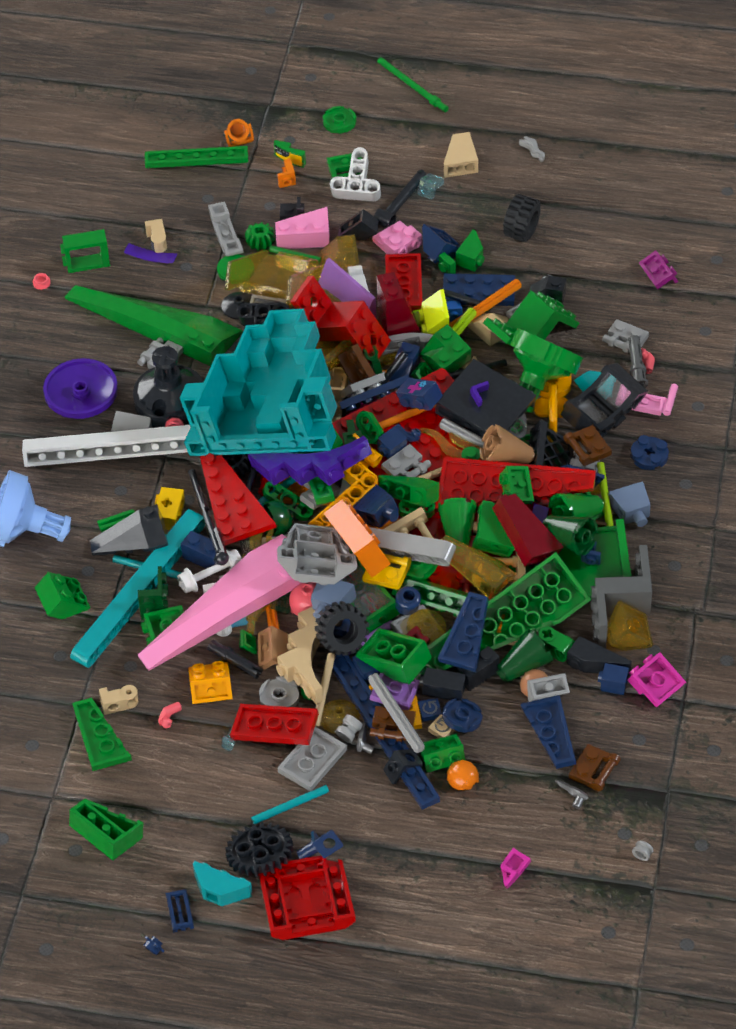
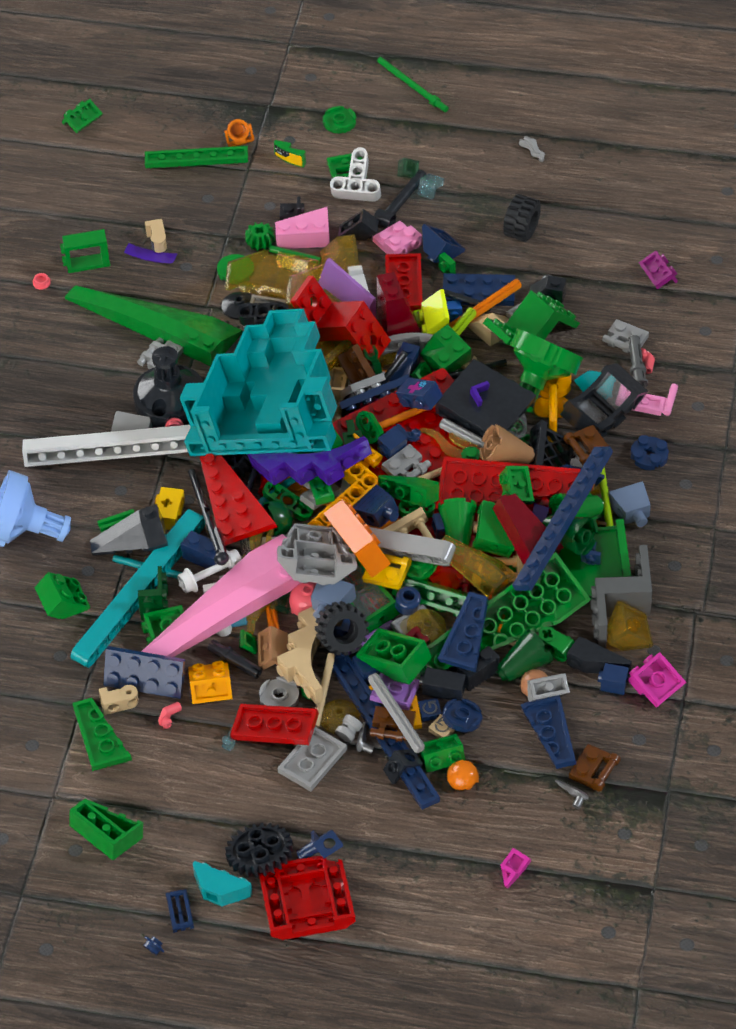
(80, 388): dark purple dish -> none
(82, 115): none -> green bracket
(145, 671): none -> plate
(224, 230): light grey slope -> none
(287, 177): orange bracket -> none
(290, 804): teal bar -> none
(407, 167): none -> clear green slope
(437, 526): none -> dark blue tile
(461, 156): tan slope -> none
(470, 252): green slope -> none
(562, 519): none -> dark blue plate
(642, 850): light grey bush -> none

